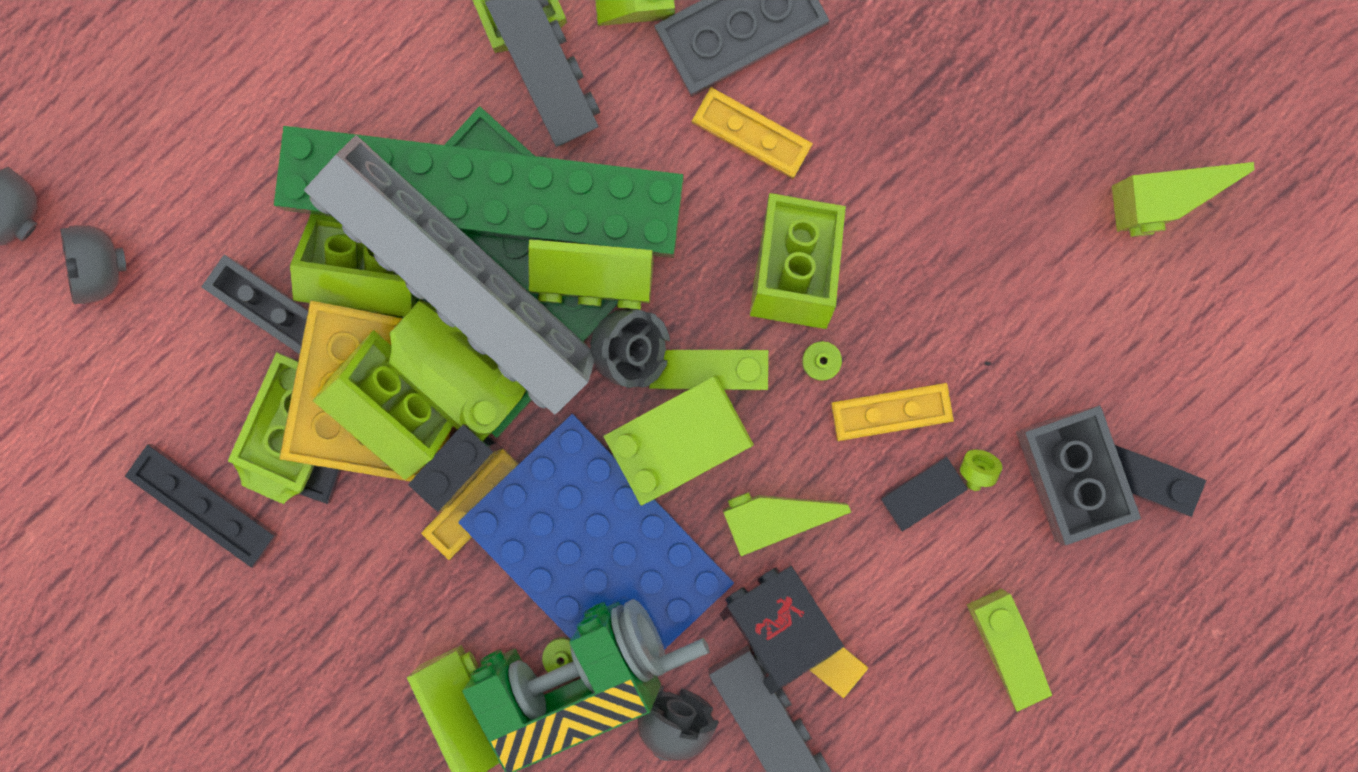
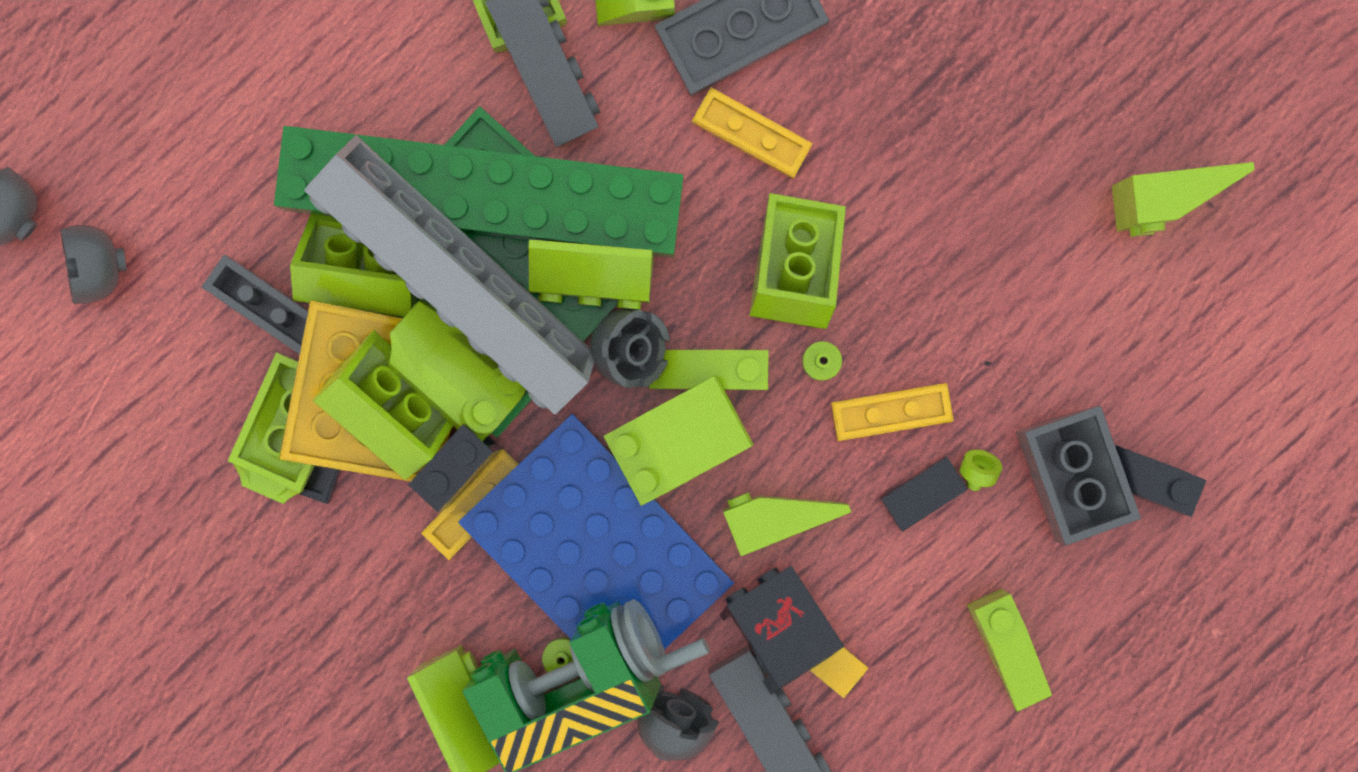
(201, 505): black plate -> none

